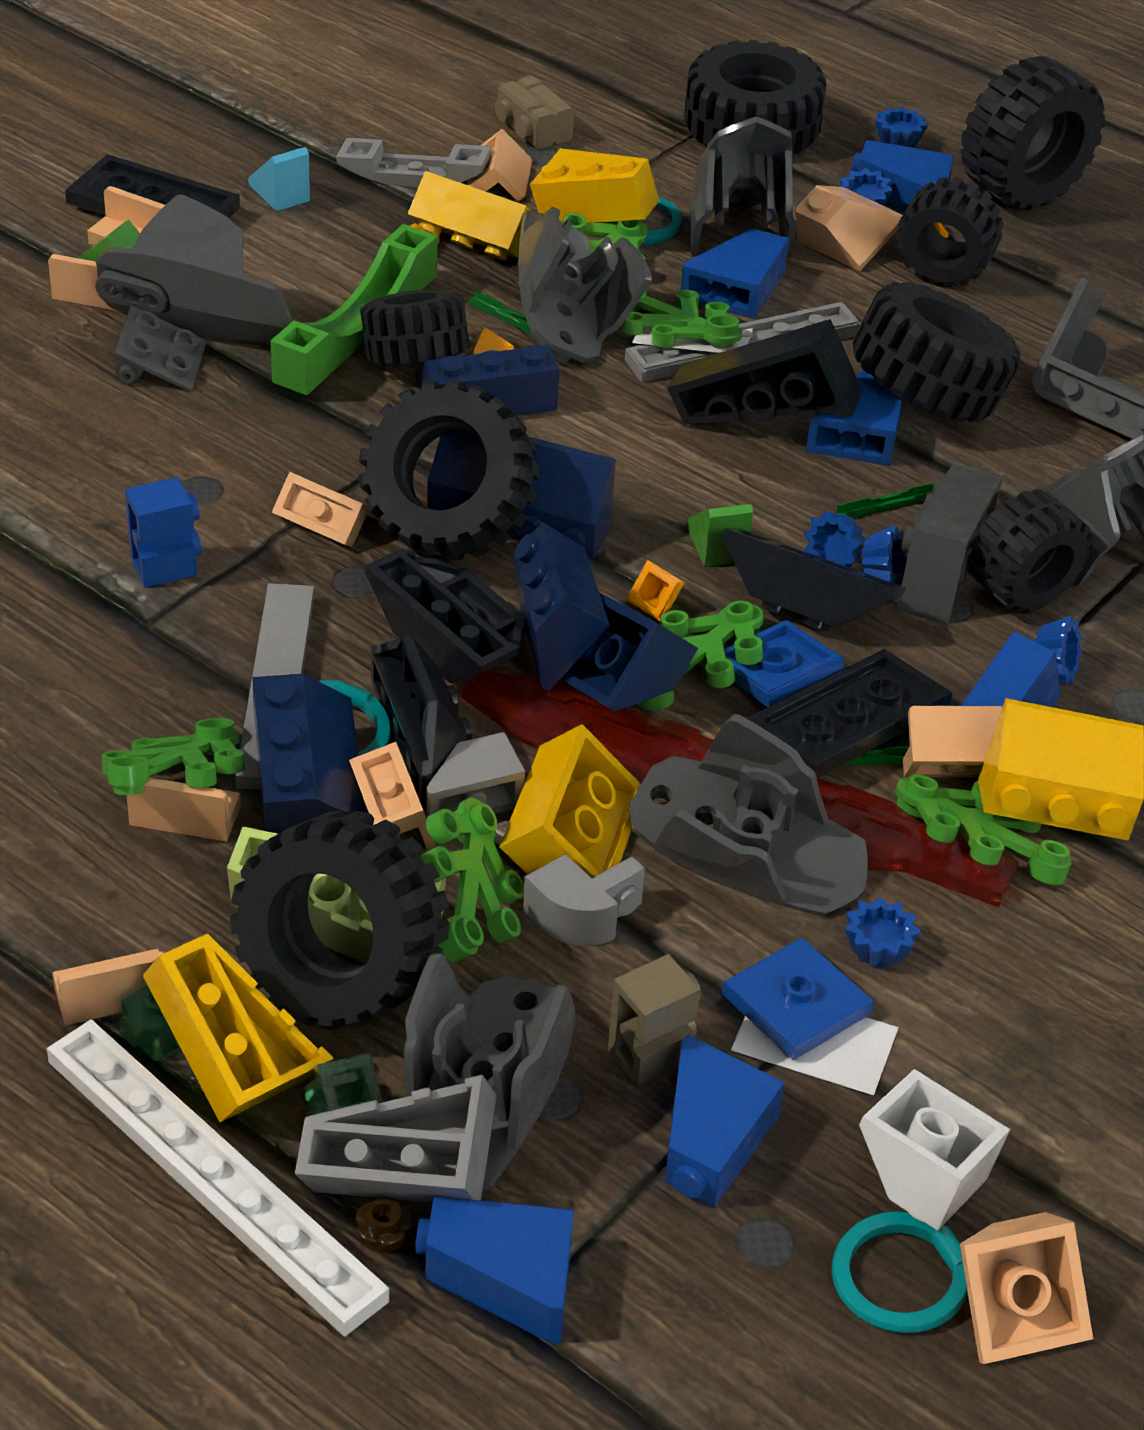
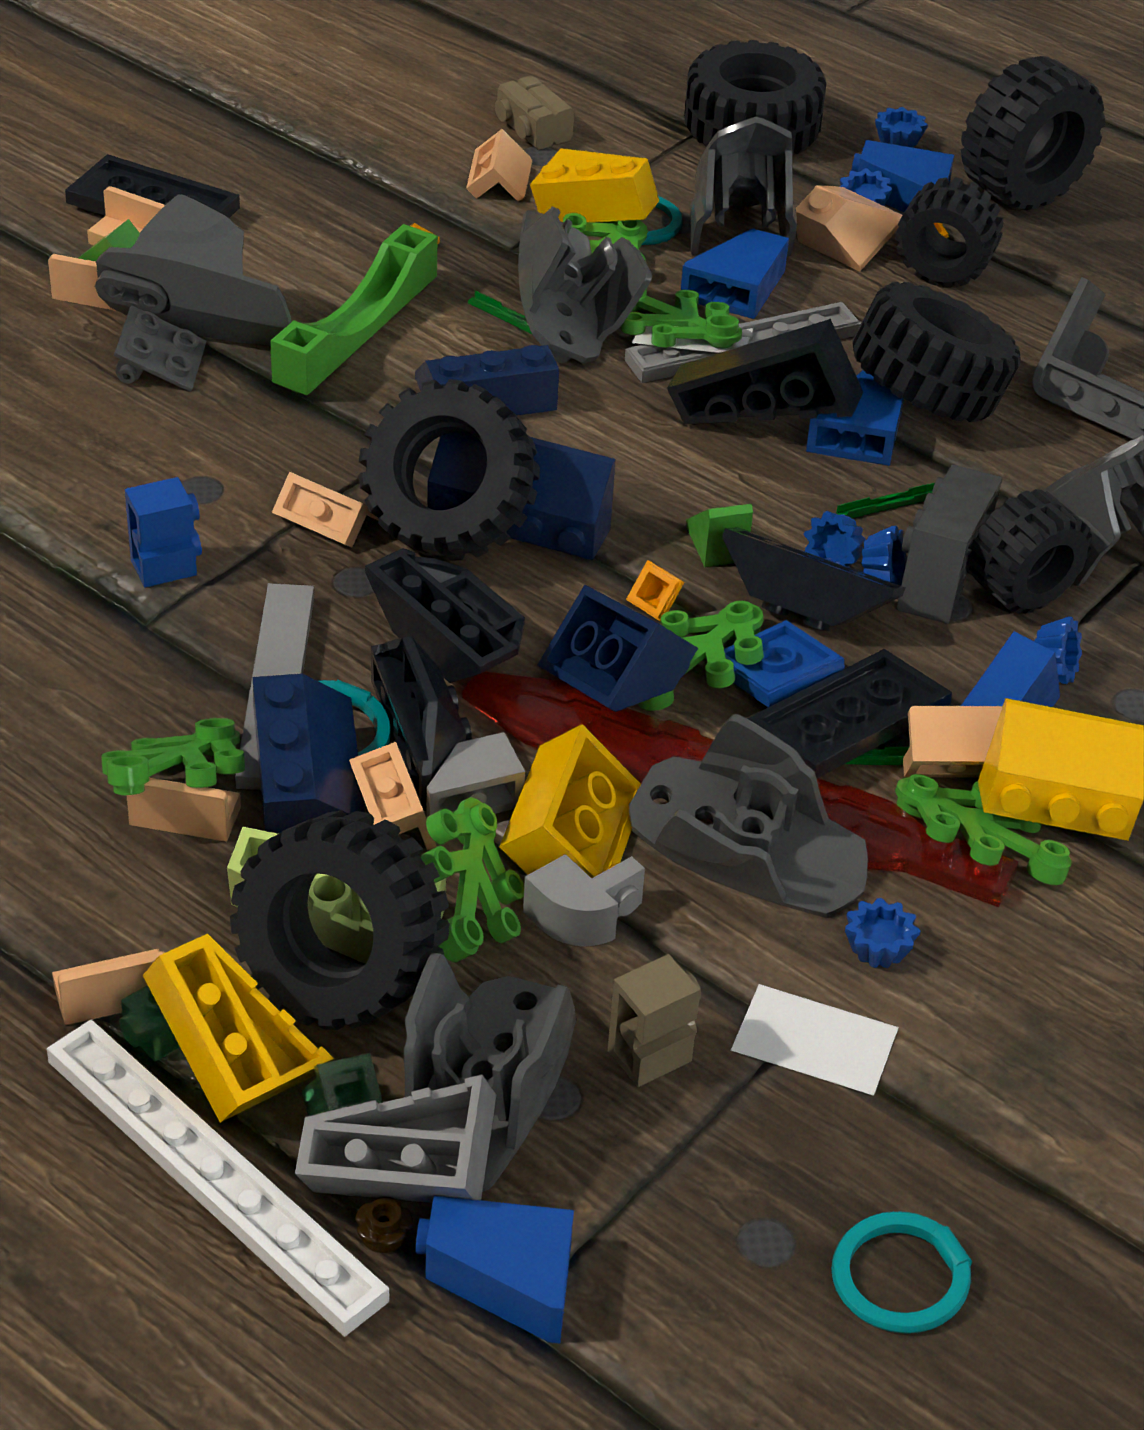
(283, 179): medium azure slope -> none
(368, 160): light grey slope -> none
(414, 327): black tyre -> none
(468, 215): yellow slope -> none
(489, 341): light orange slope -> none
(557, 601): dark blue slope -> none
(717, 1119): blue slope -> none
(797, 998): blue plate -> none
(930, 1147): white slope -> none
(1025, 1287): light nougat slope -> none

